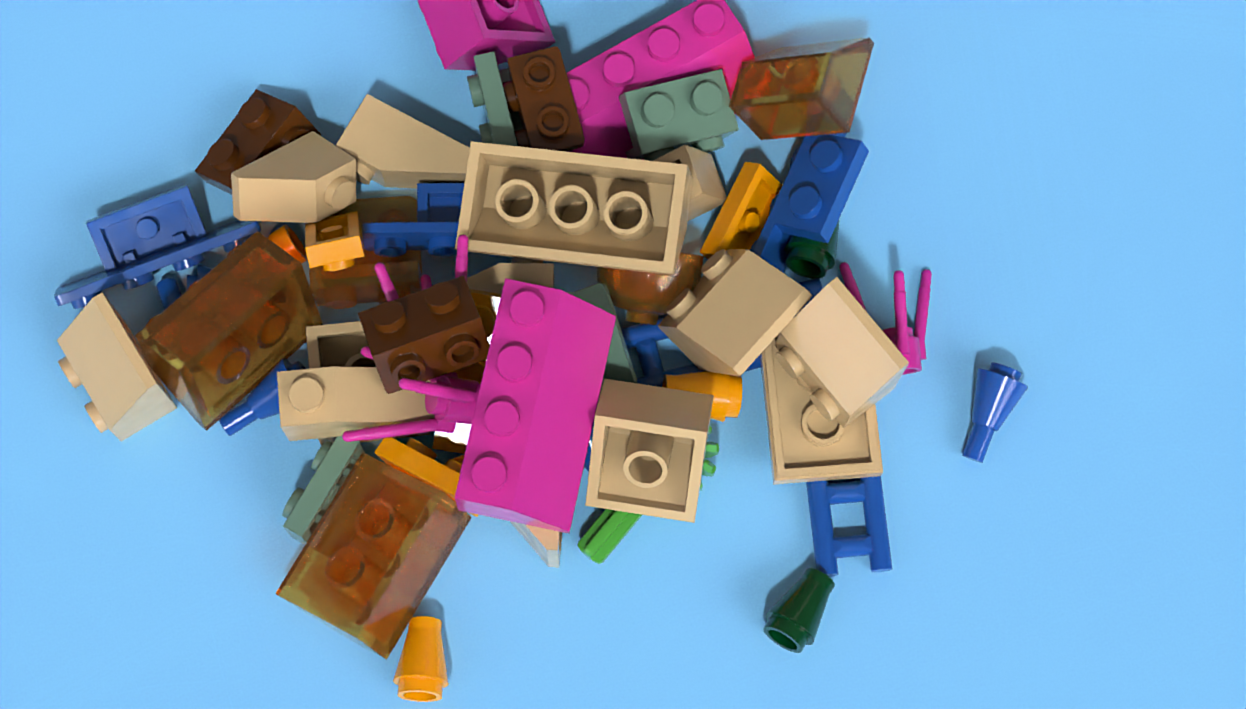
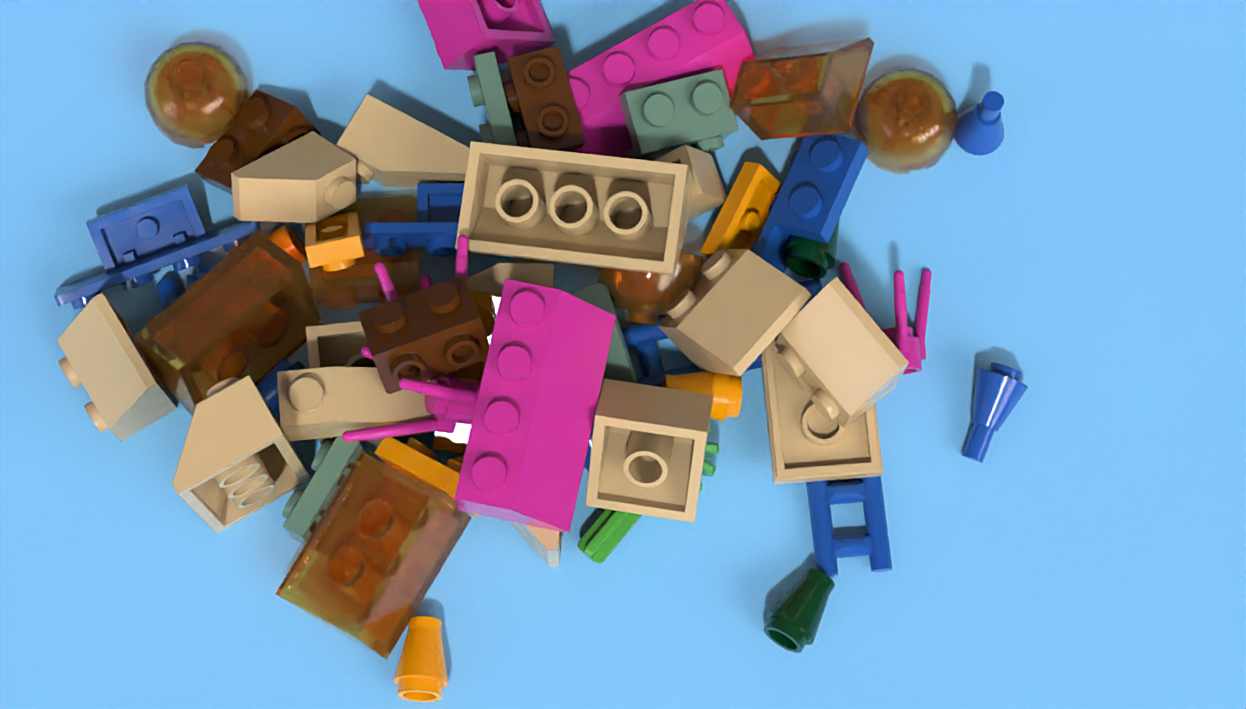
(195, 93): none -> clear orange cylinder
(235, 456): none -> tan slope
(905, 120): none -> clear orange cylinder
(981, 126): none -> blue cone

